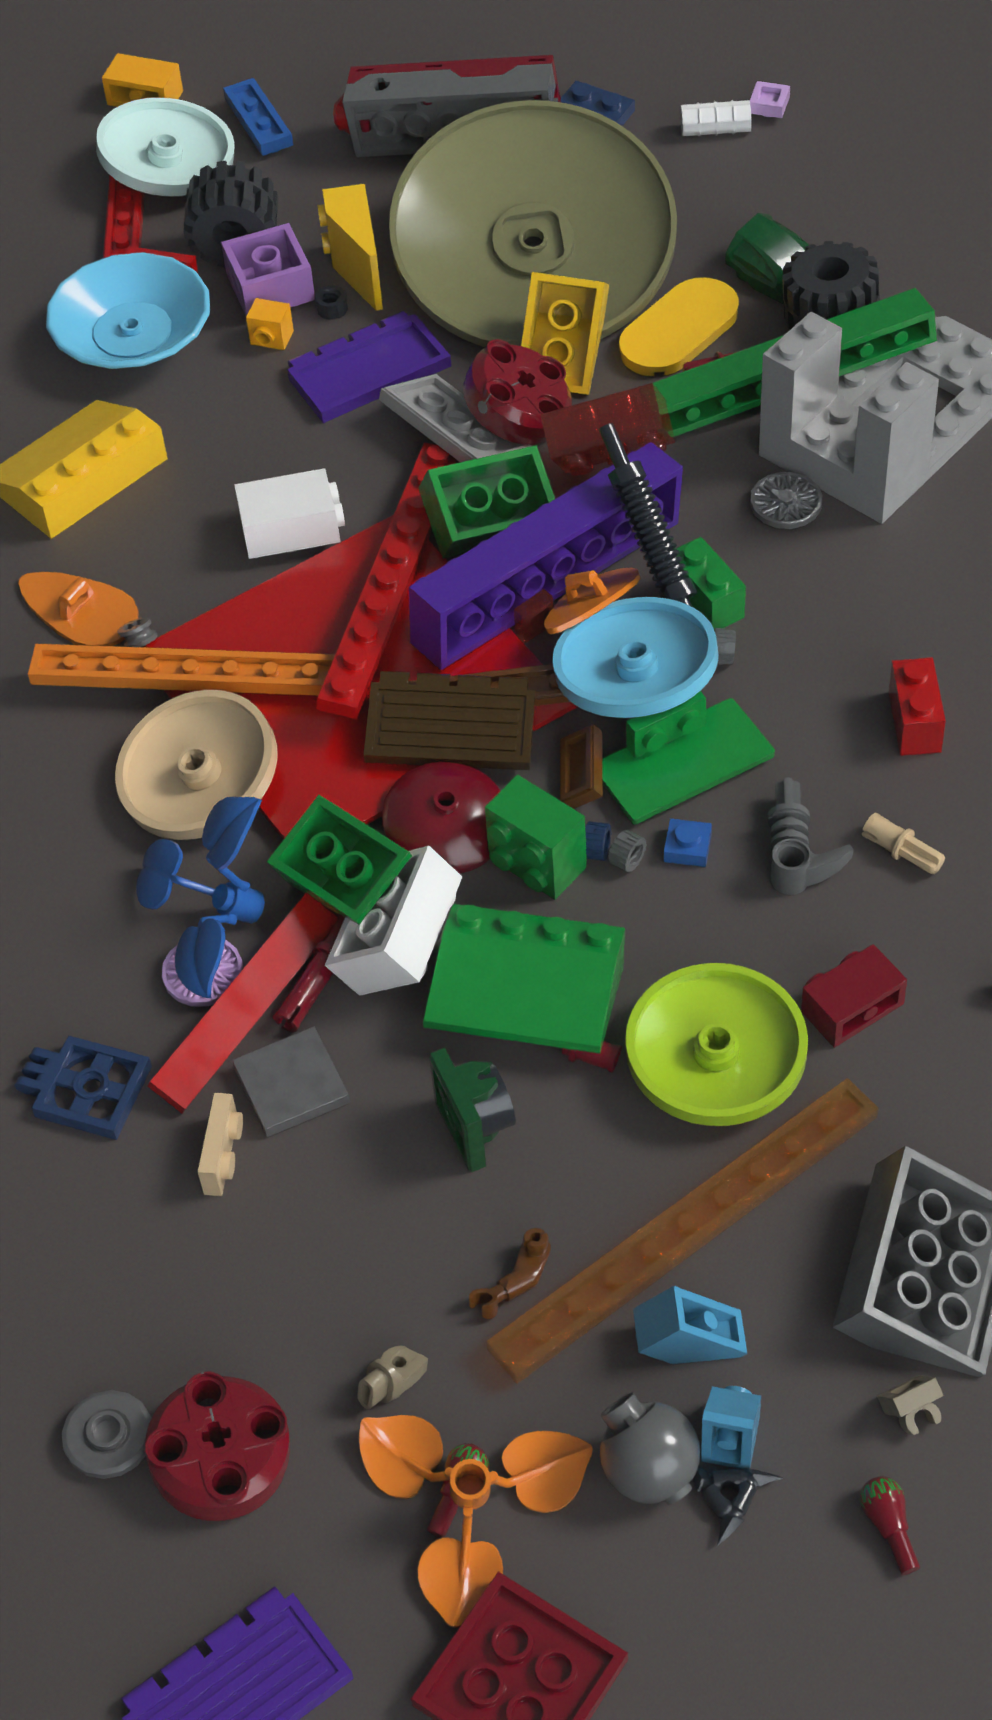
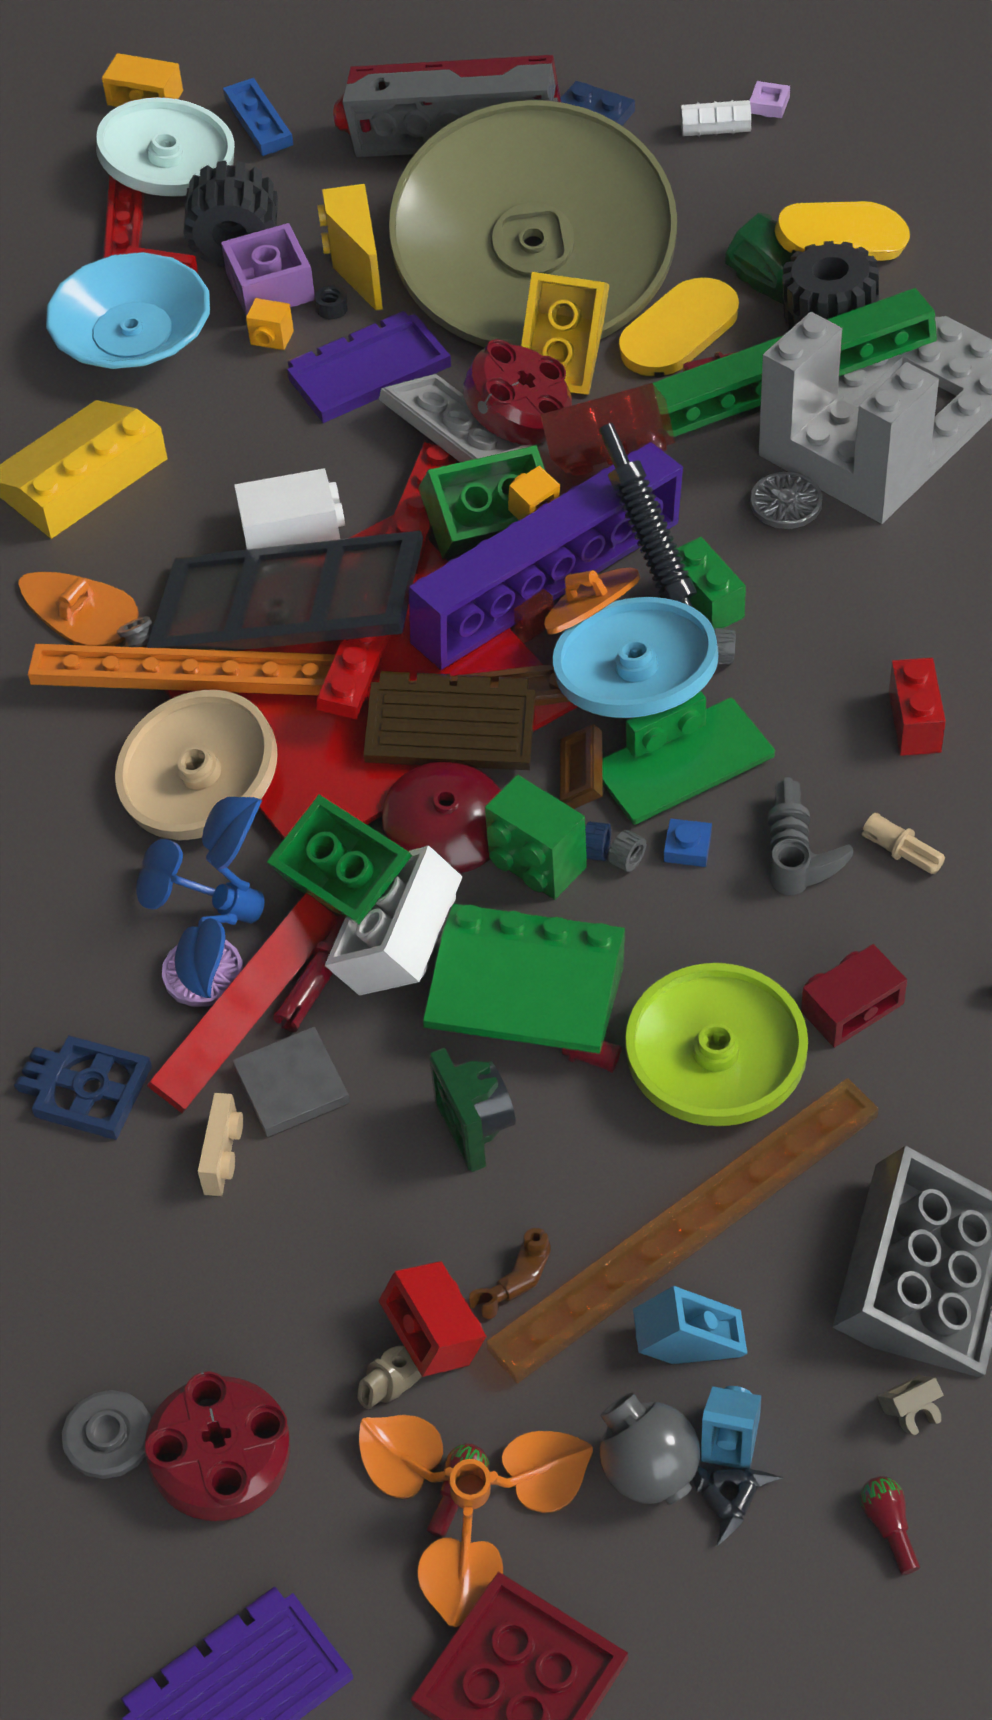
(288, 594): none -> door
(432, 1318): none -> red brick
(531, 491): none -> light orange plate
(860, 223): none -> yellow tile

